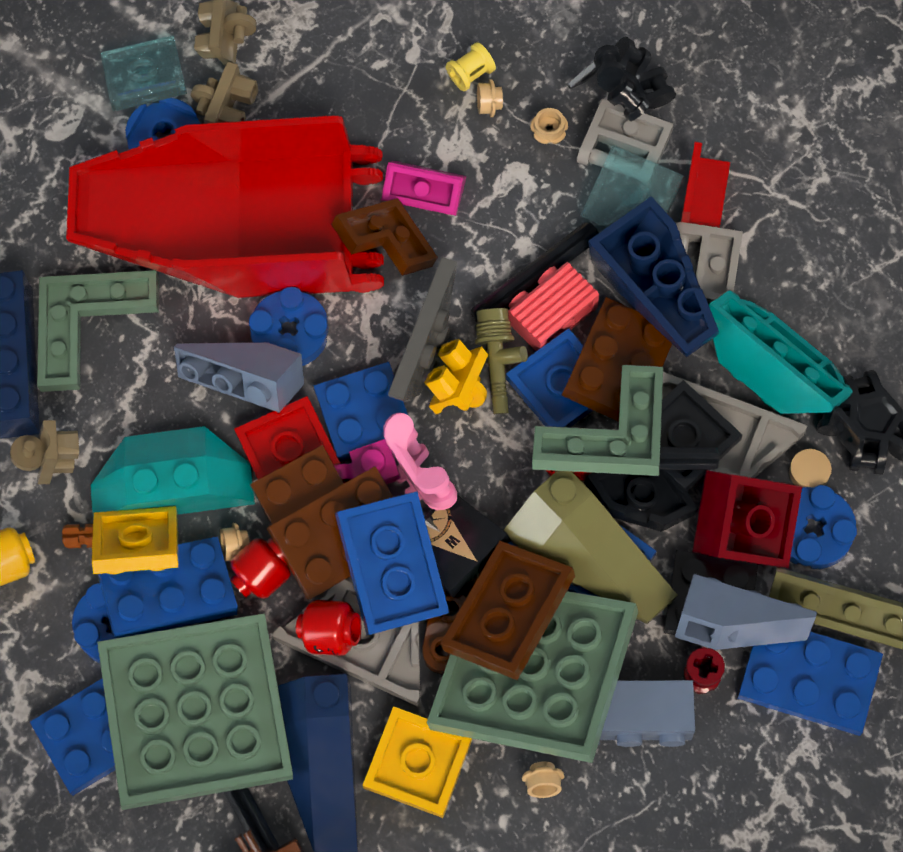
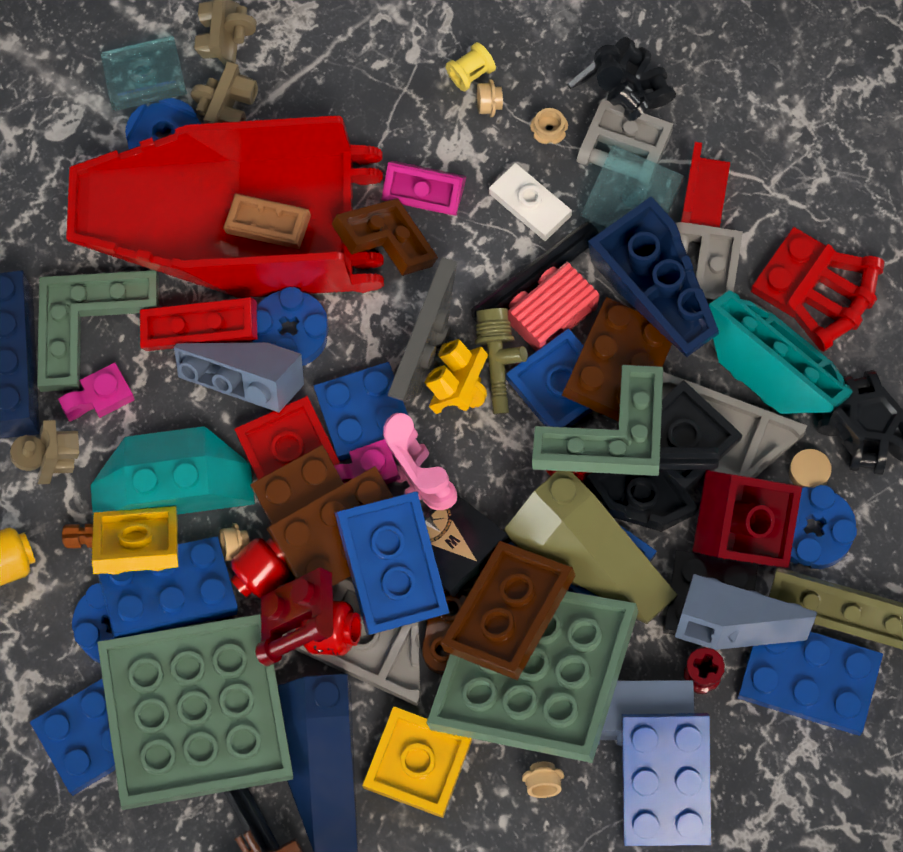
(101, 391): none -> dark pink plate
(198, 323): none -> red plate
(267, 221): none -> medium nougat plate
(288, 607): none -> dark red plate
(530, 202): none -> white plate
(666, 779): none -> plate
(797, 270): none -> red plate

